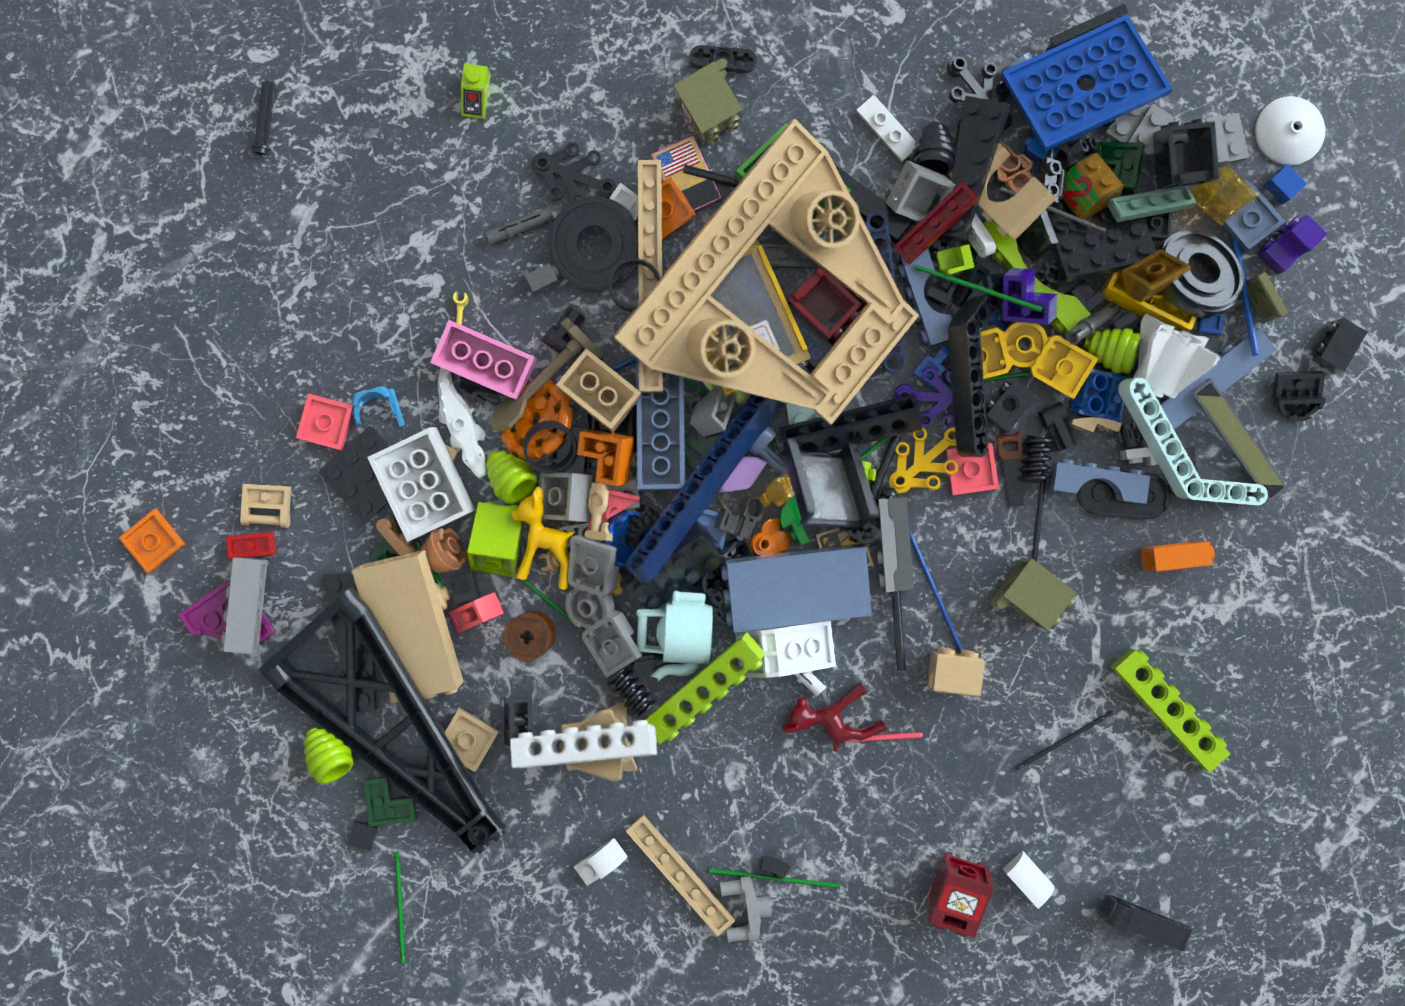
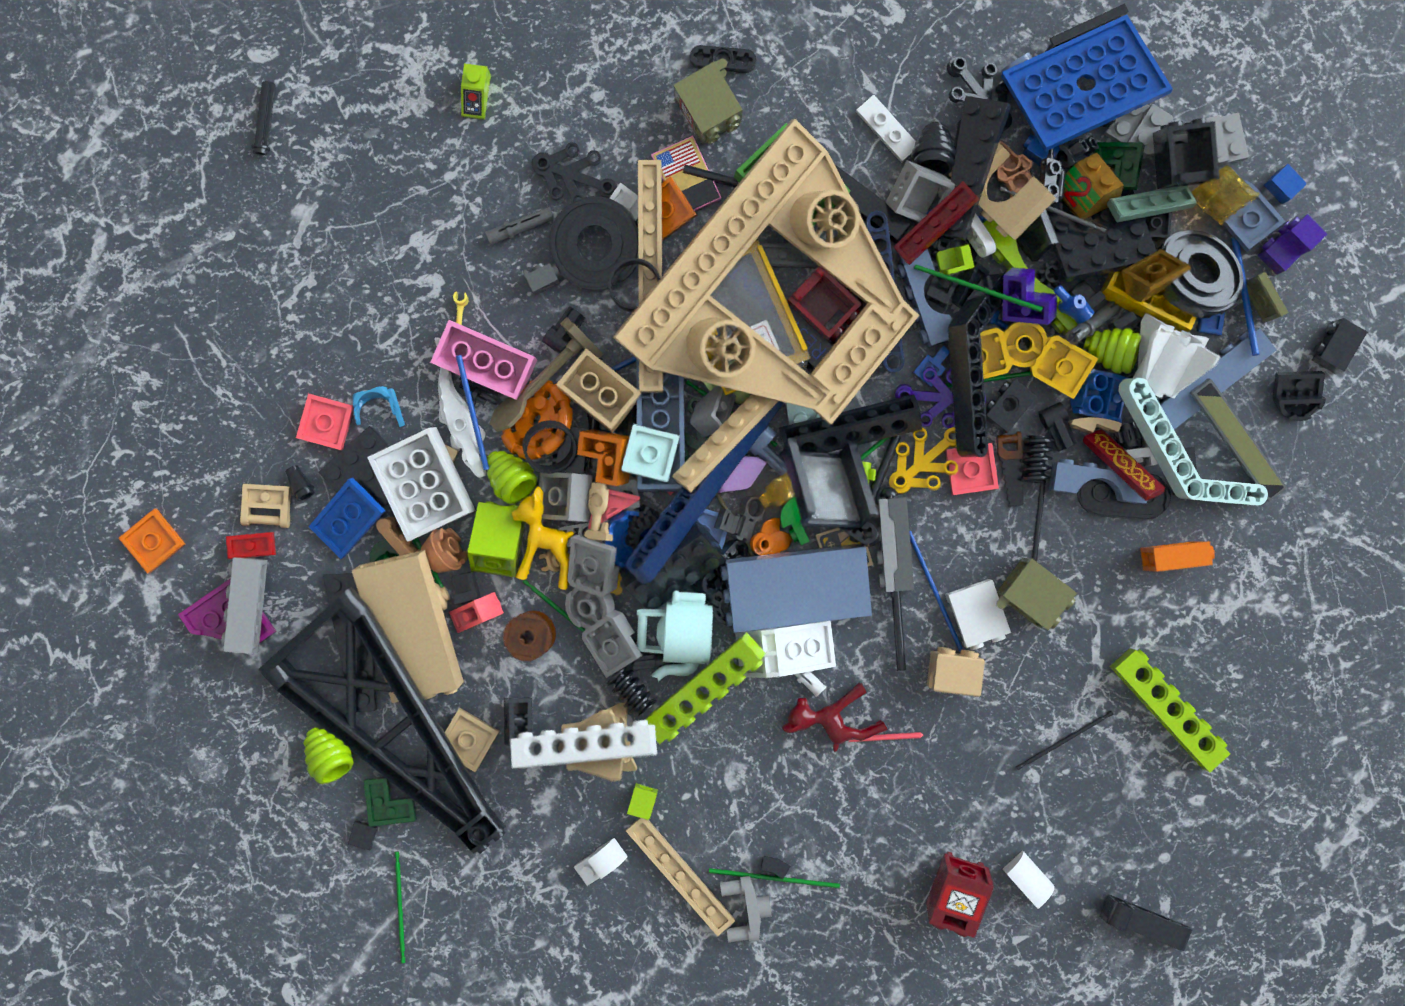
(299, 484): none -> black cone
(346, 518): none -> blue plate
(472, 412): none -> blue axle
(642, 801): none -> lime panel
(650, 453): none -> light aqua plate
(723, 441): none -> tan plate
(978, 614): none -> white panel
(1074, 306): none -> blue piece
(1123, 464): none -> dark red tile
(1278, 137): white dish -> none

